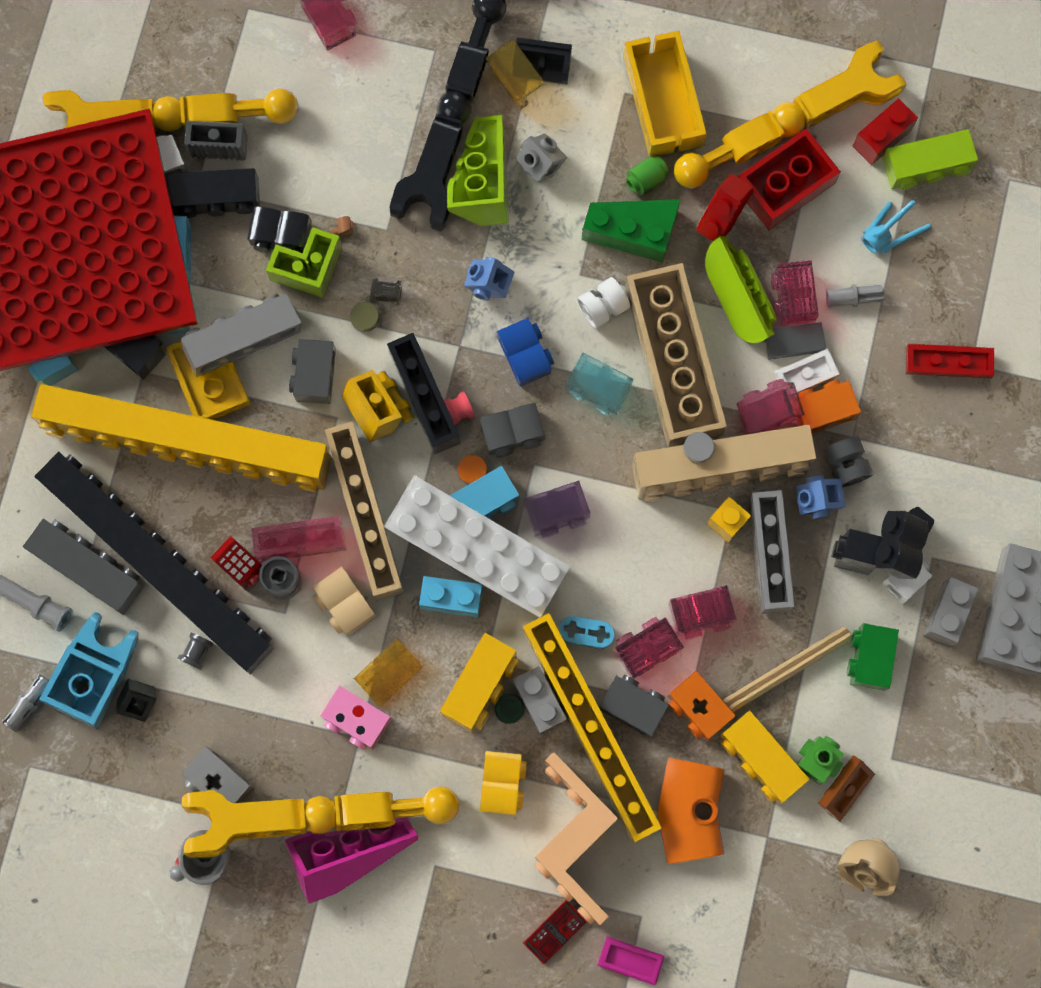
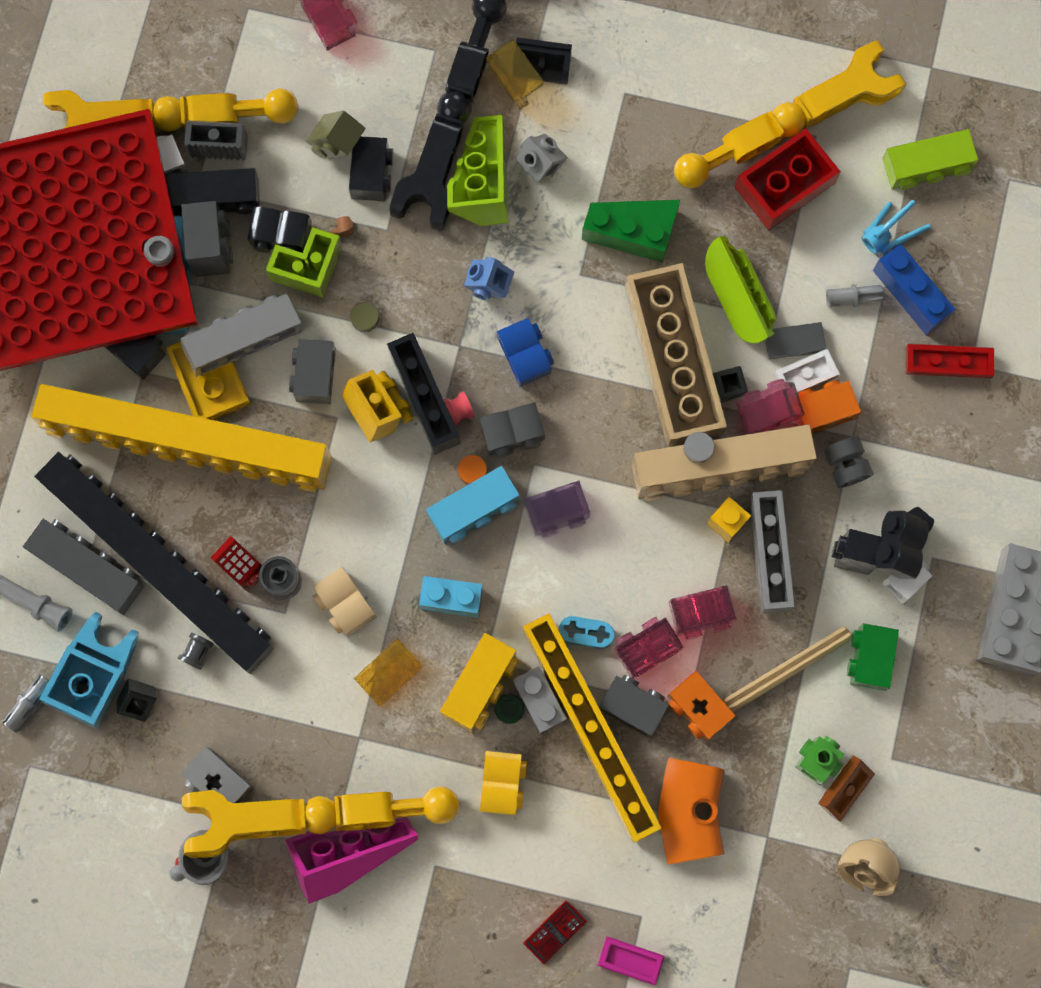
(52, 370): medium azure brick -> none
(159, 251): none -> light grey tile
(206, 238): none -> dark grey brick
(299, 538): clear pink brick -> none
(335, 135): none -> olive brick
(355, 718): bright pink brick -> none
(364, 511): tan brick -> none
(369, 169): none -> black brick
(386, 291): clear smoke bush -> none
(476, 546): white brick -> none
(574, 838): light nougat bracket -> none
(598, 384): clear light blue brick -> none
(605, 301): white wheel -> none
(646, 174): bright green brick -> none
(664, 94): yellow piece -> none
(724, 208): red brick -> none
(730, 383): none -> pearl dark grey slope
(763, 758): yellow brick -> none
(795, 293): clear pink brick -> none
(819, 496): medium blue brick -> none
(884, 131): red brick -> none
(913, 289): none -> blue brick
(950, 611): light grey brick -> none

